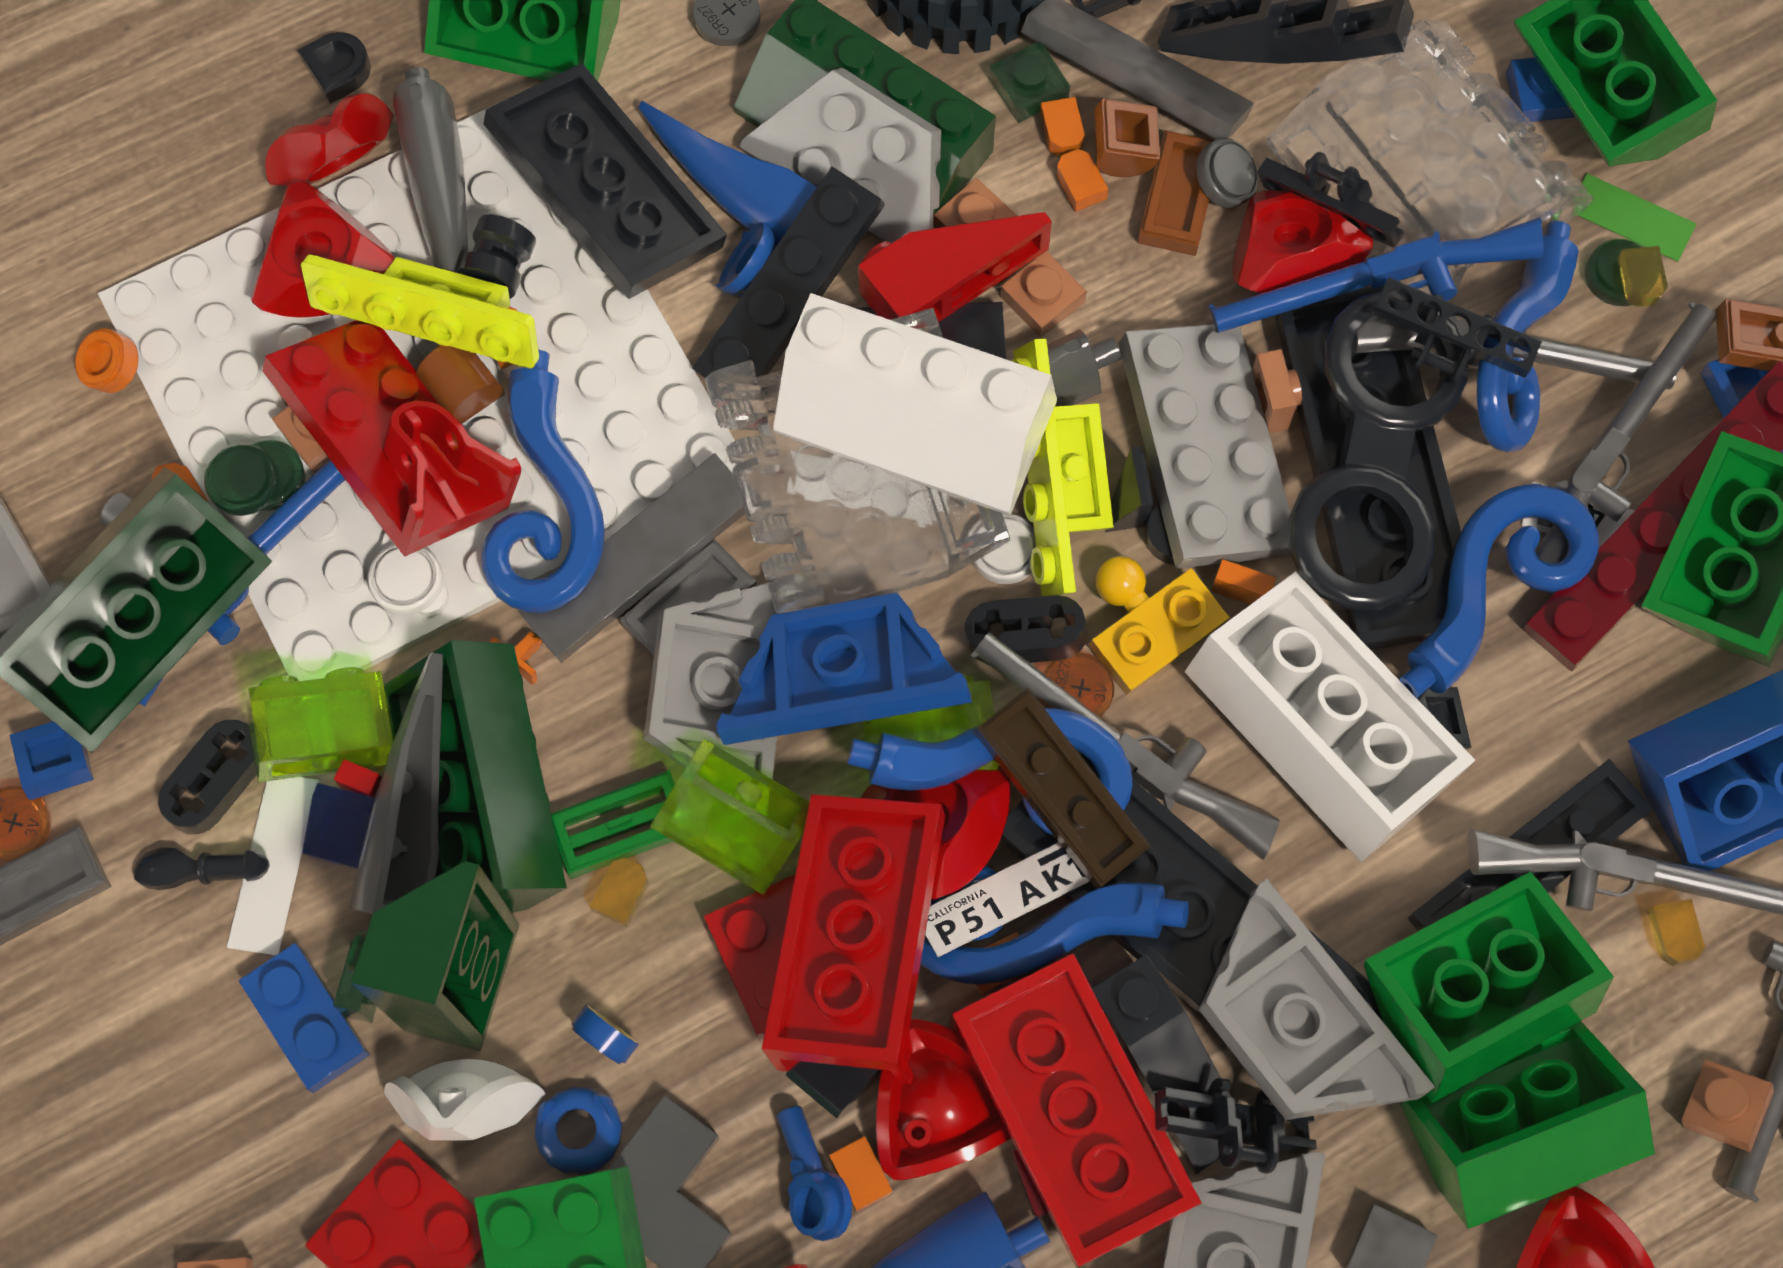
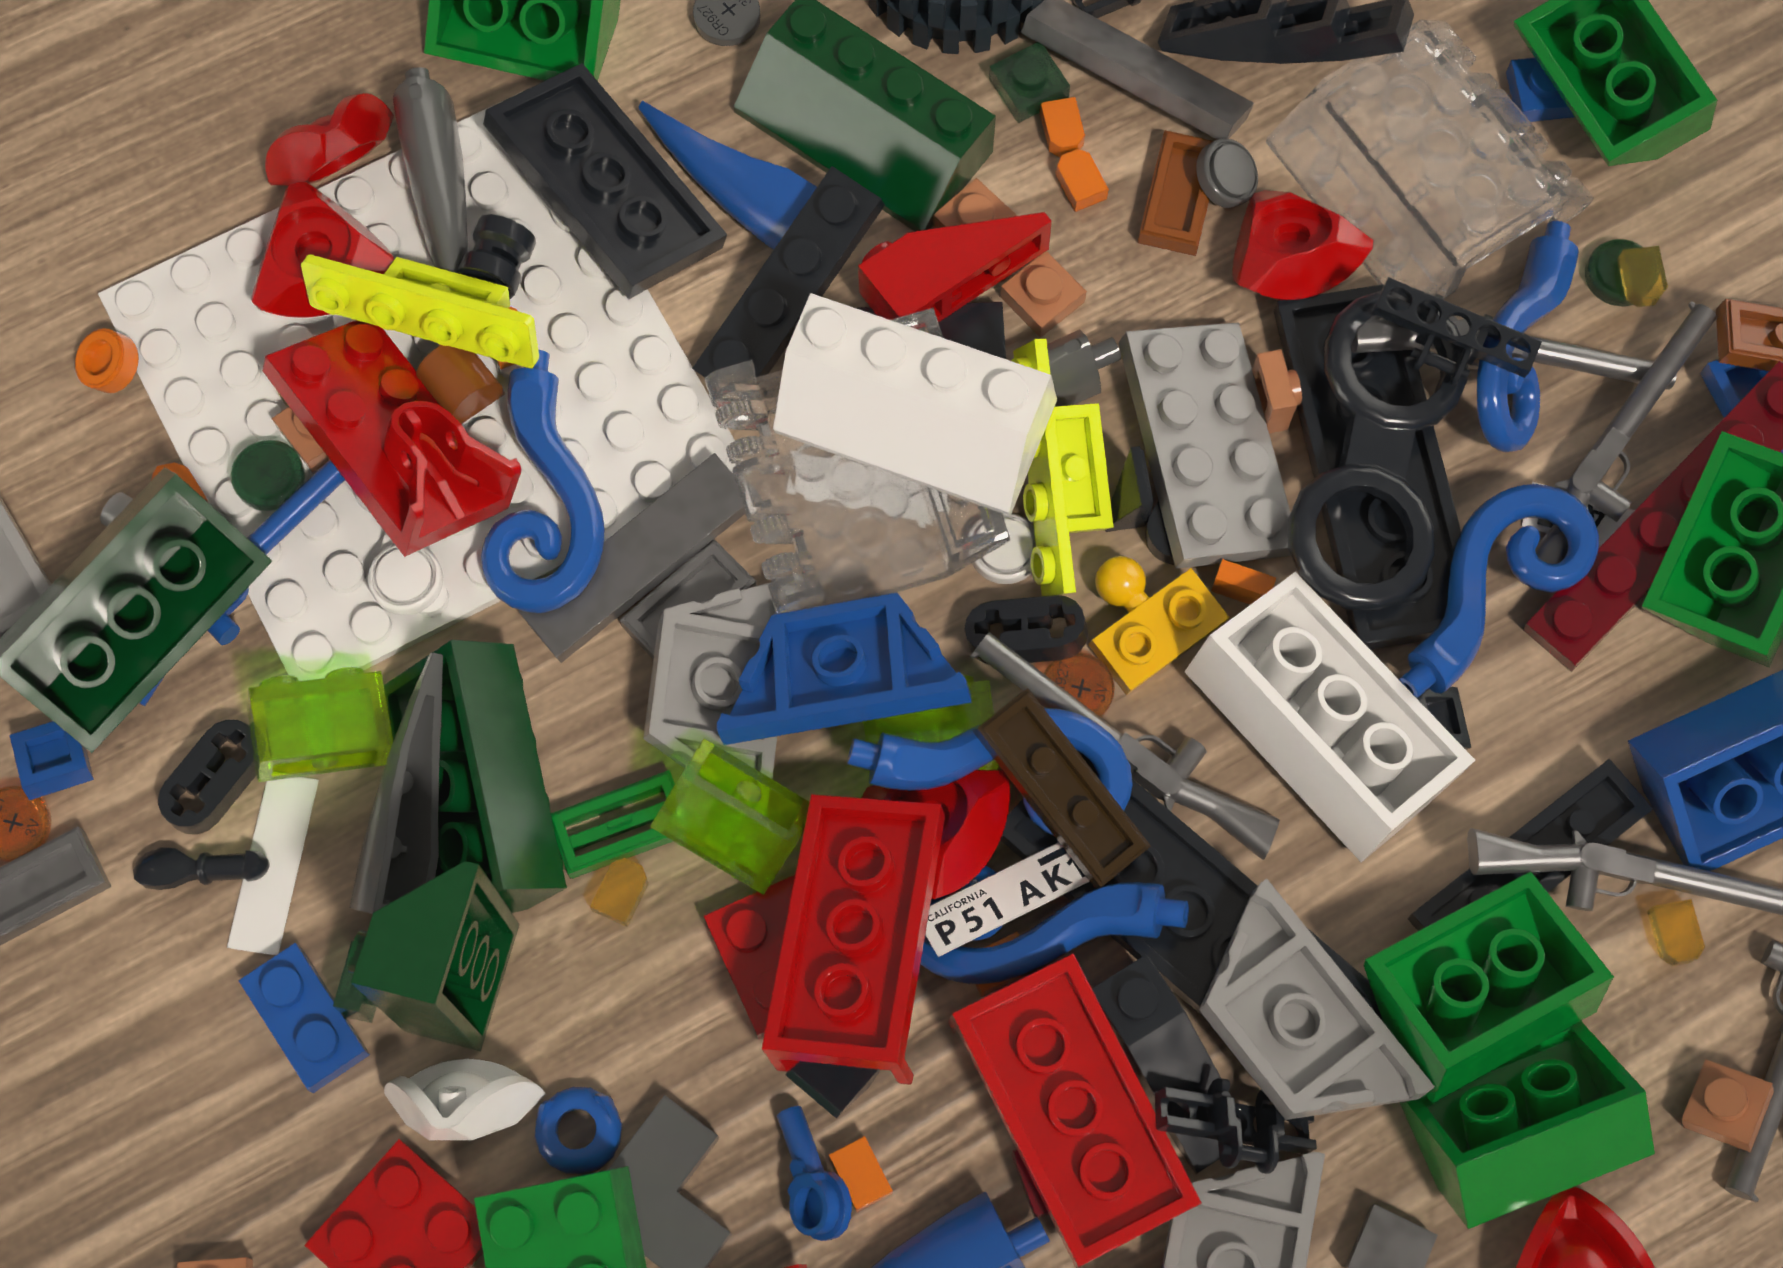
(241, 479): clear green piece -> none
(337, 64): black tile -> none
(337, 825): clear blue slope -> none
(357, 779): red piece -> none
(524, 651): orange piece -> none
(604, 1035): blue tile -> none
(746, 260): blue piece -> none
(865, 138): light grey wing -> none
(941, 1115): red hat -> none
(1126, 138): dark orange brick -> none
(1351, 189): black piece -> none
(1424, 256): blue piece -> none
(1636, 218): bright green sticker -> none

